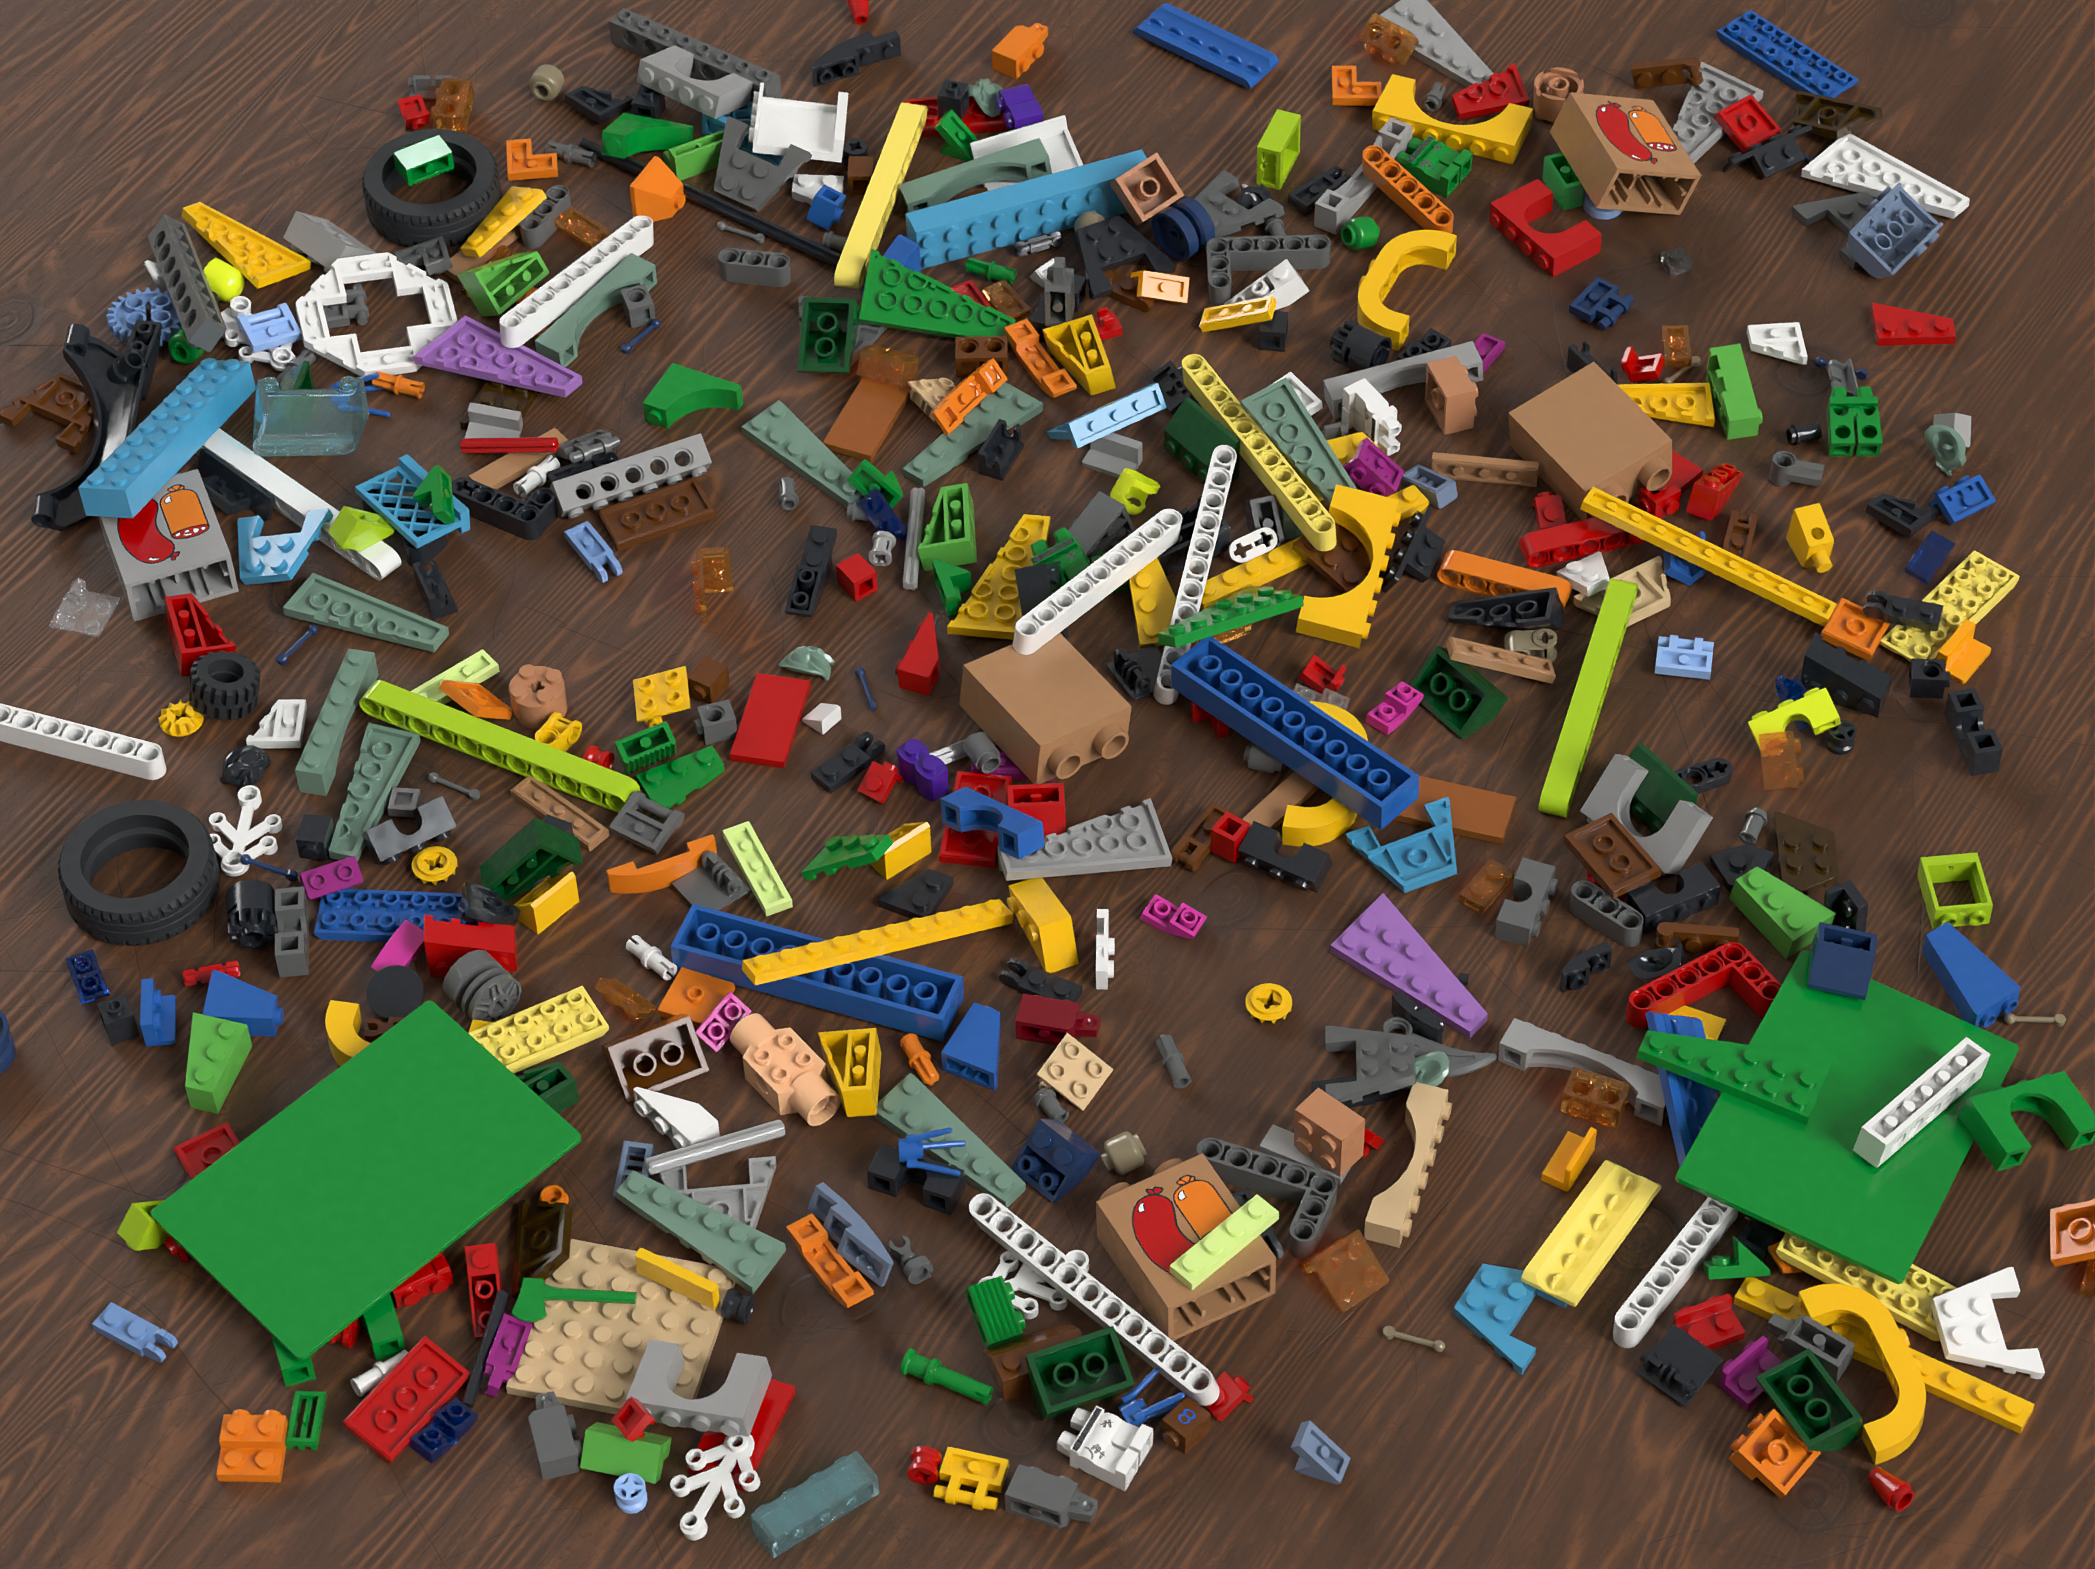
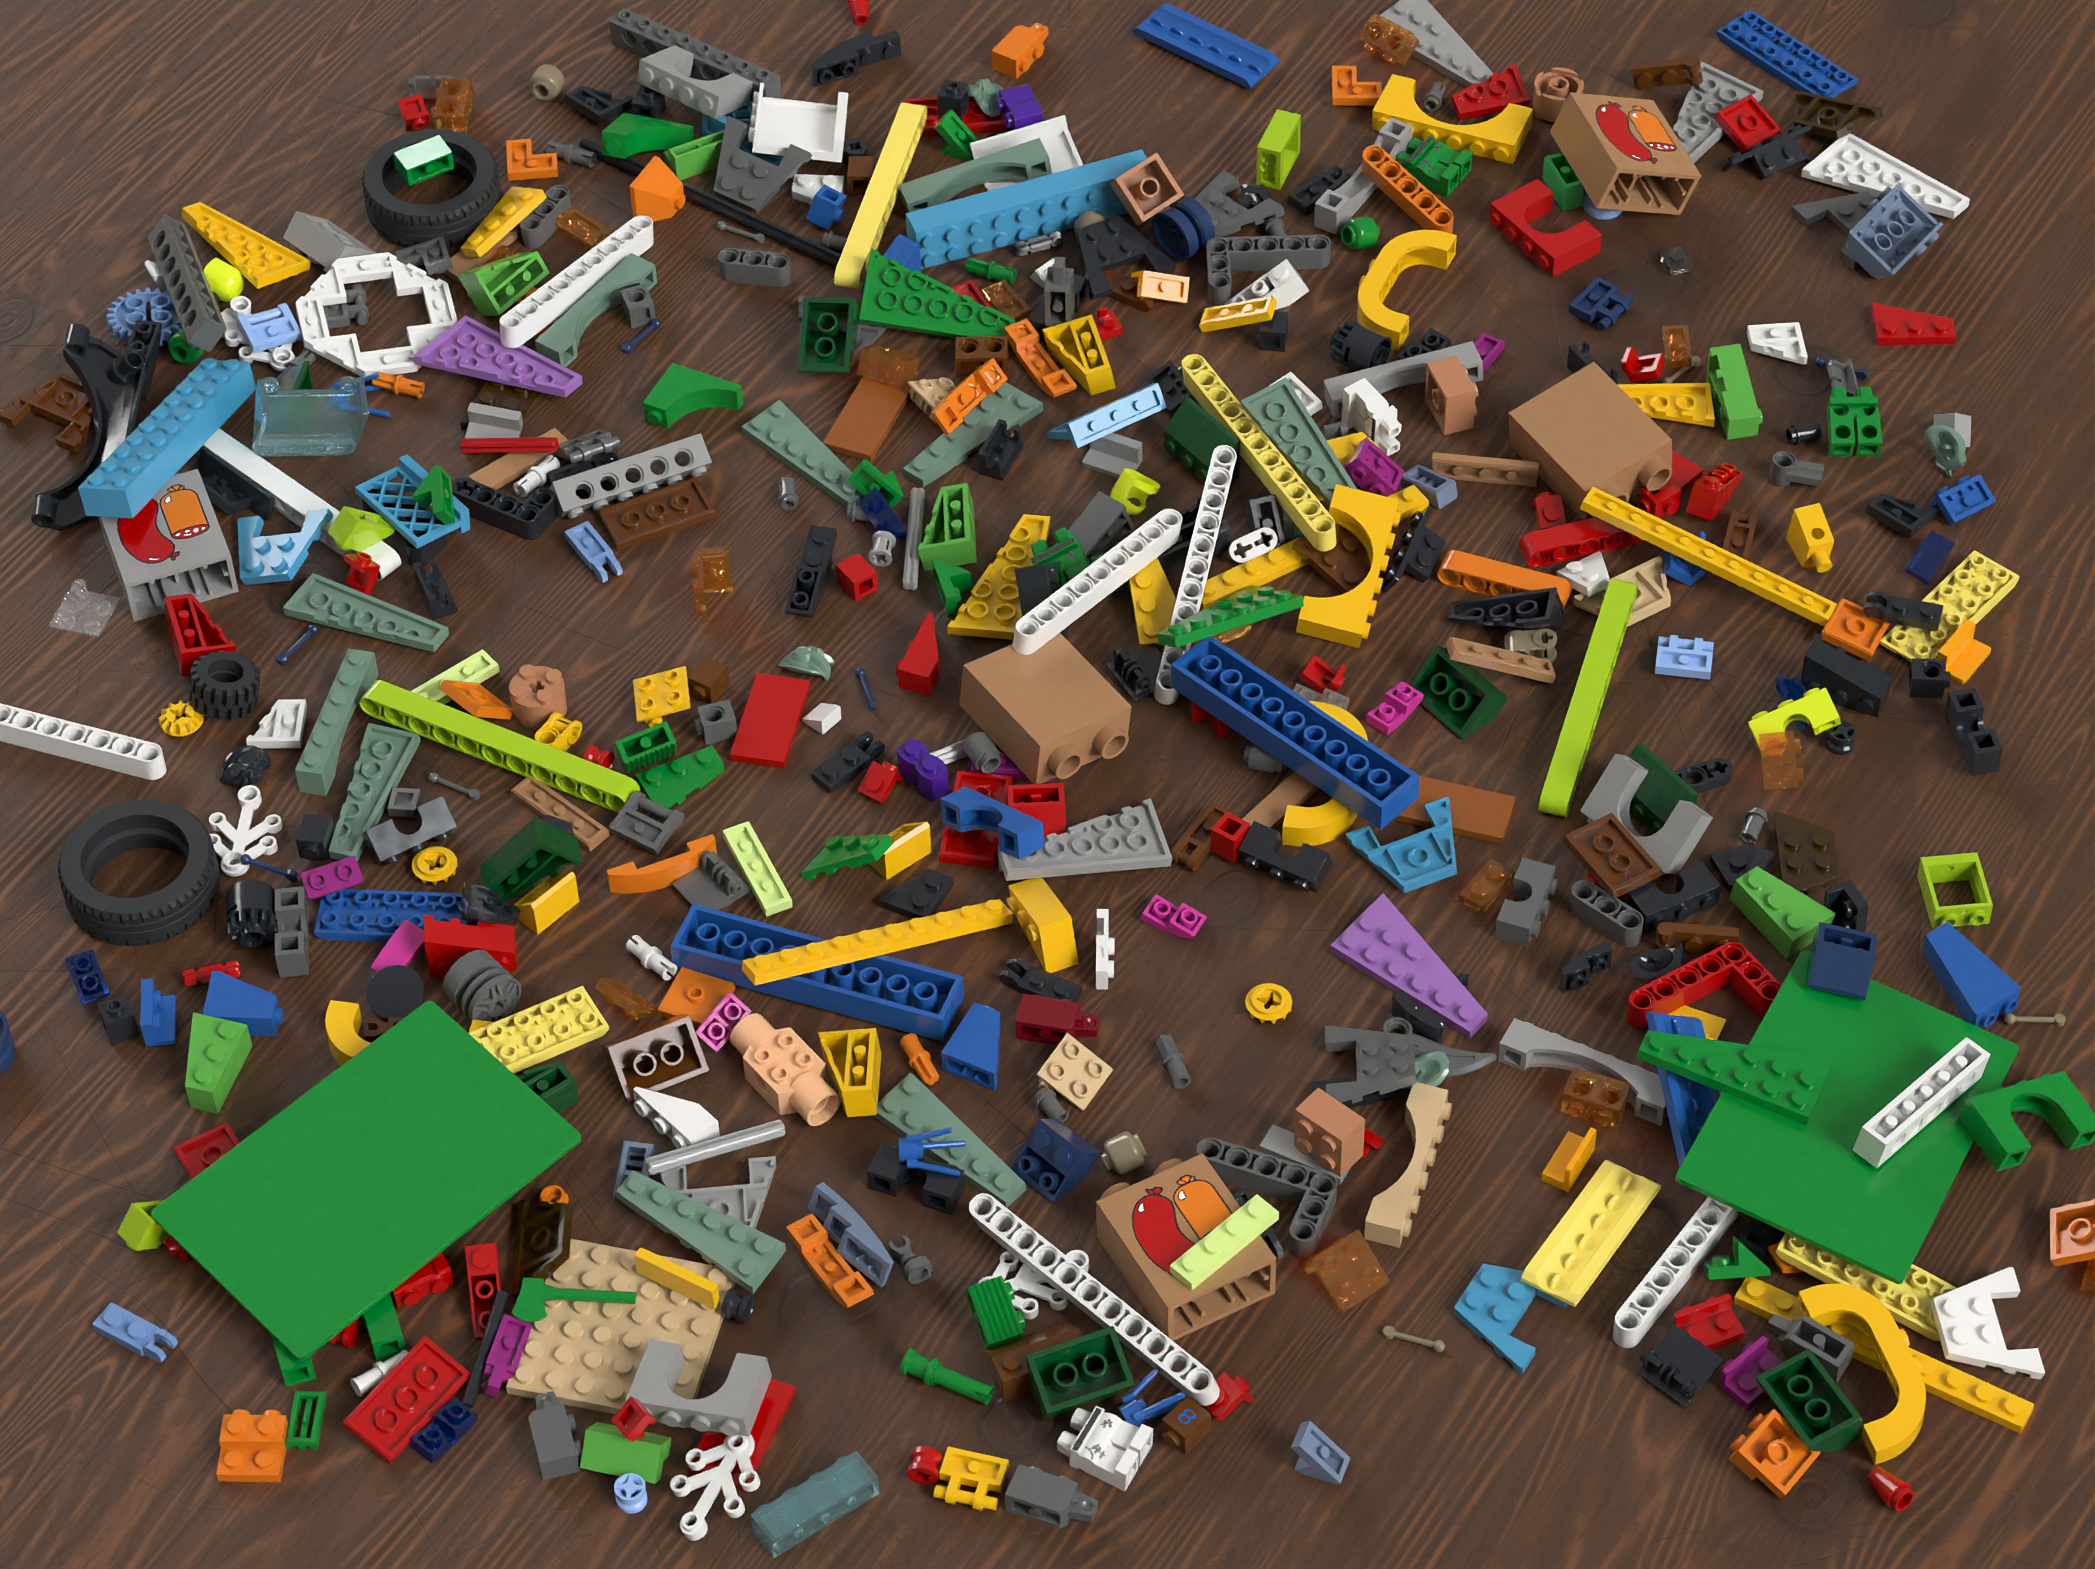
(362, 572): none -> red bracket

